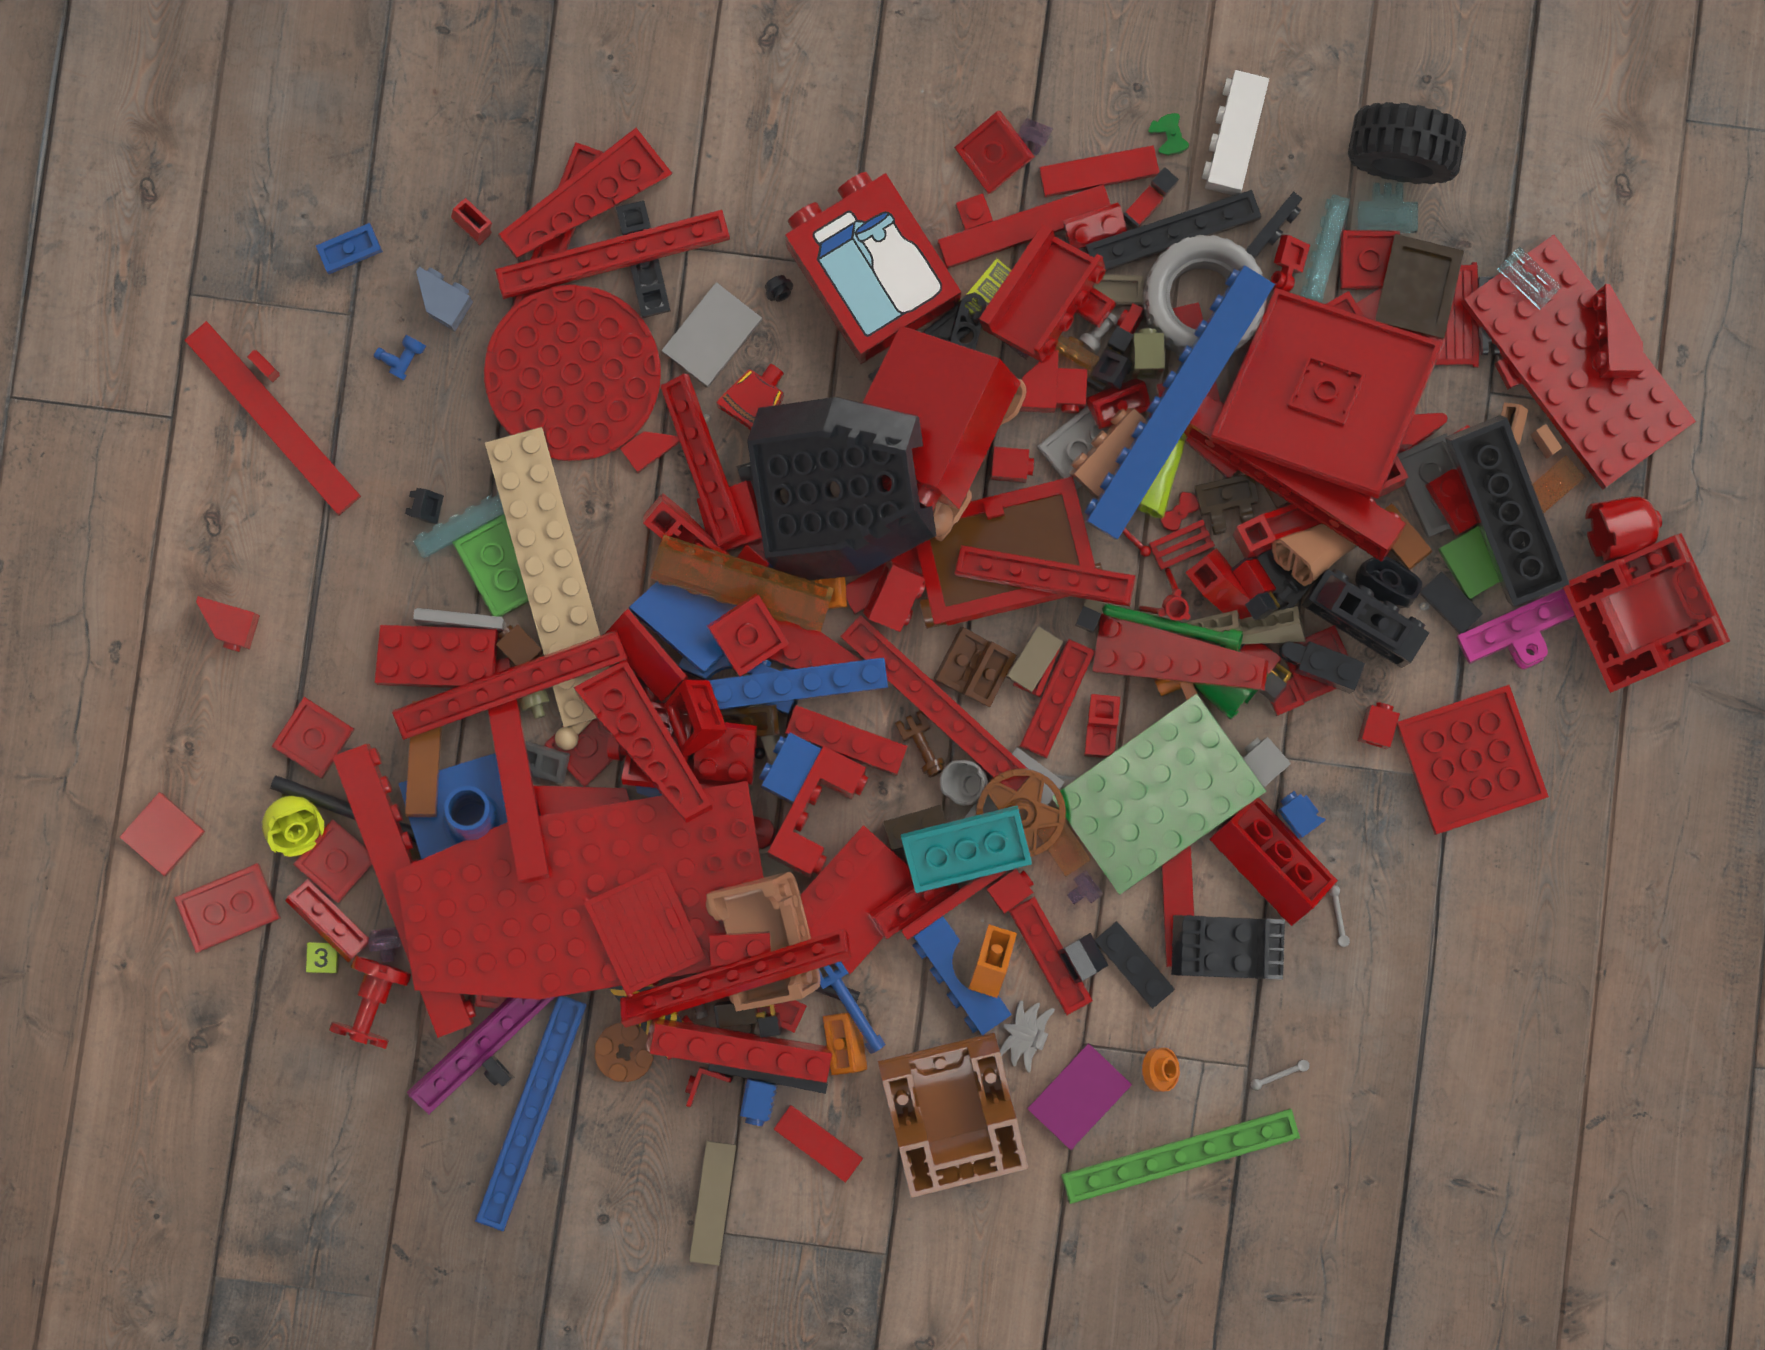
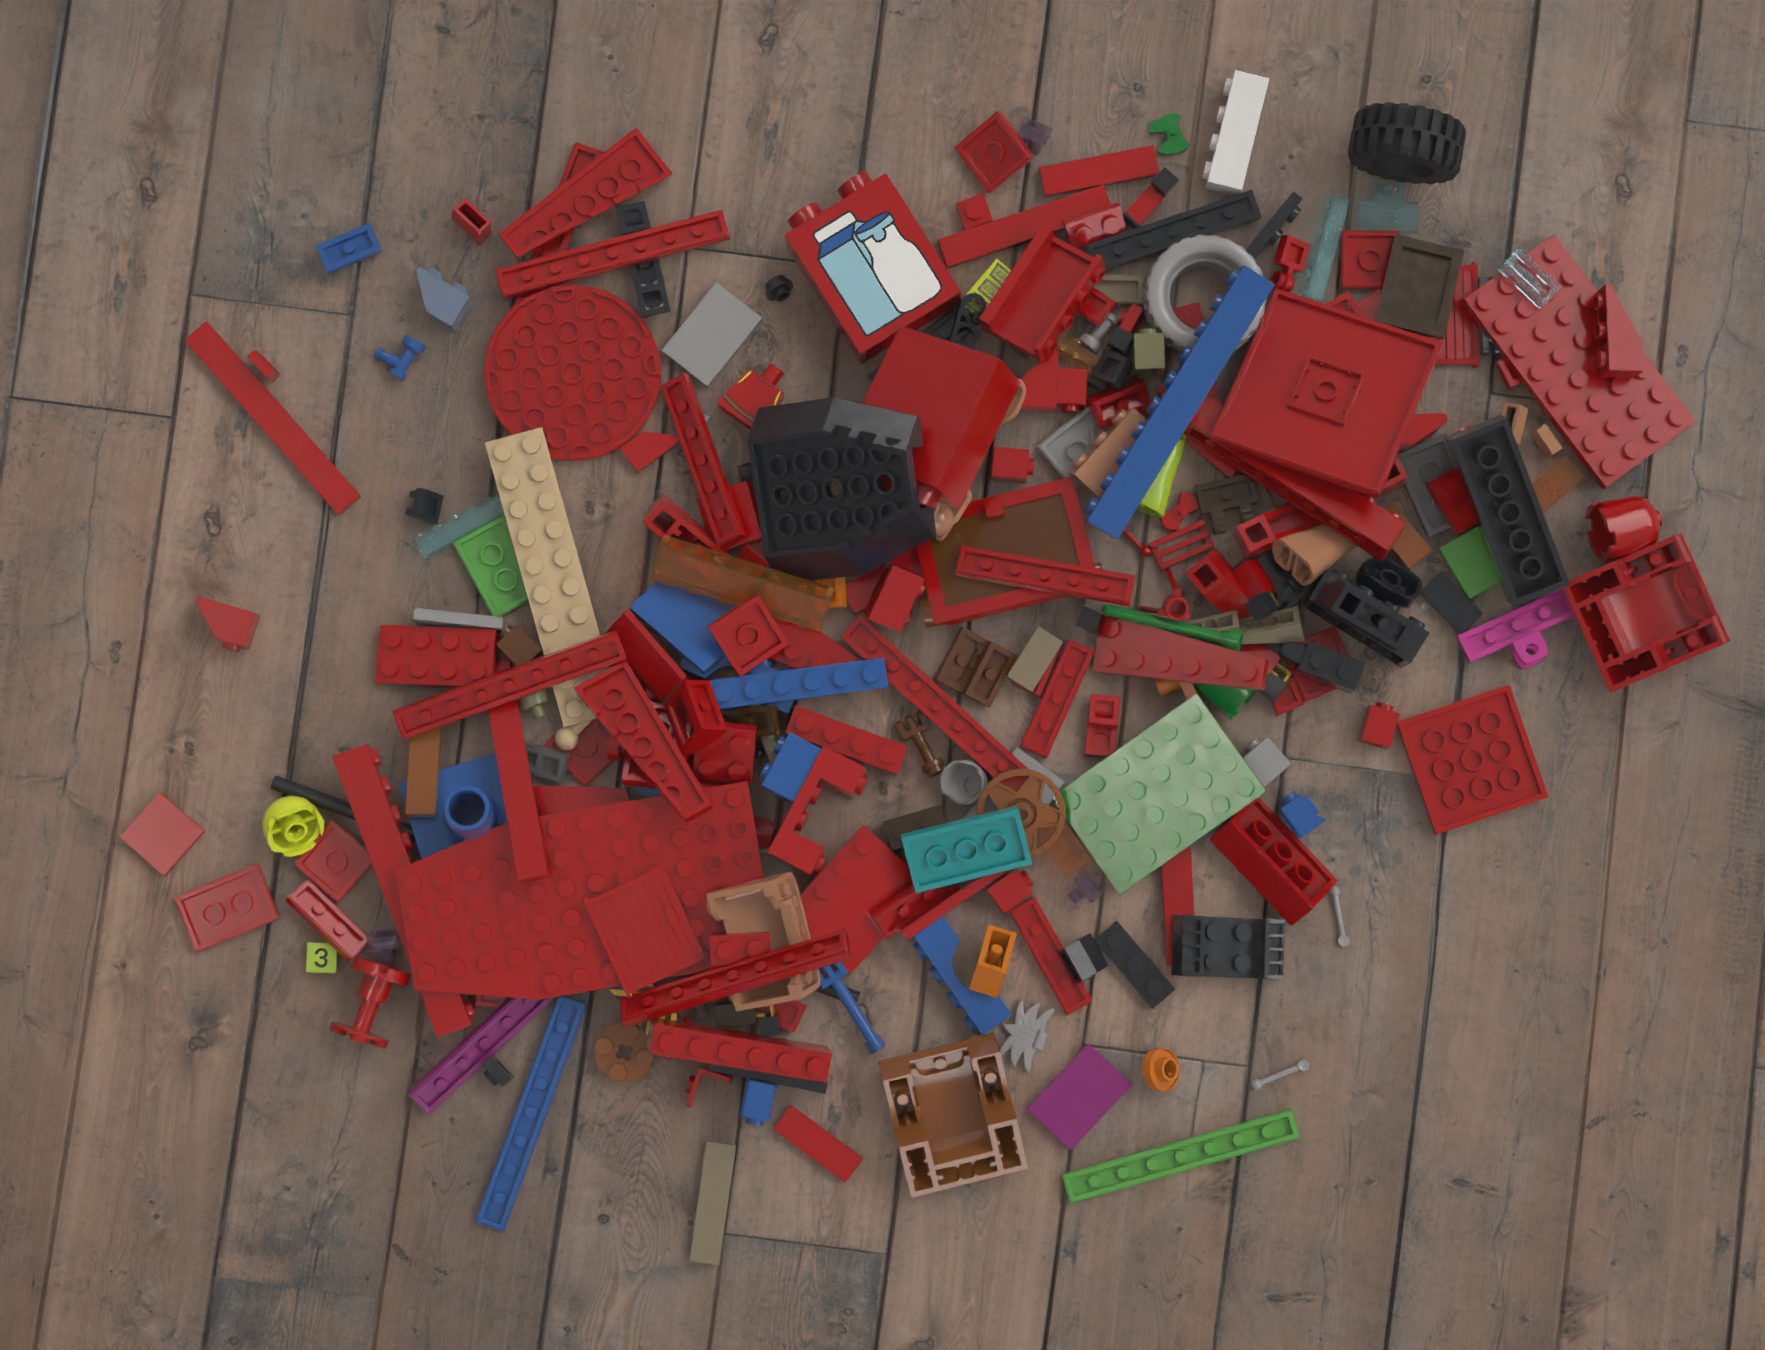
(313, 737): red tile -> none
(845, 1044): orange slope -> none

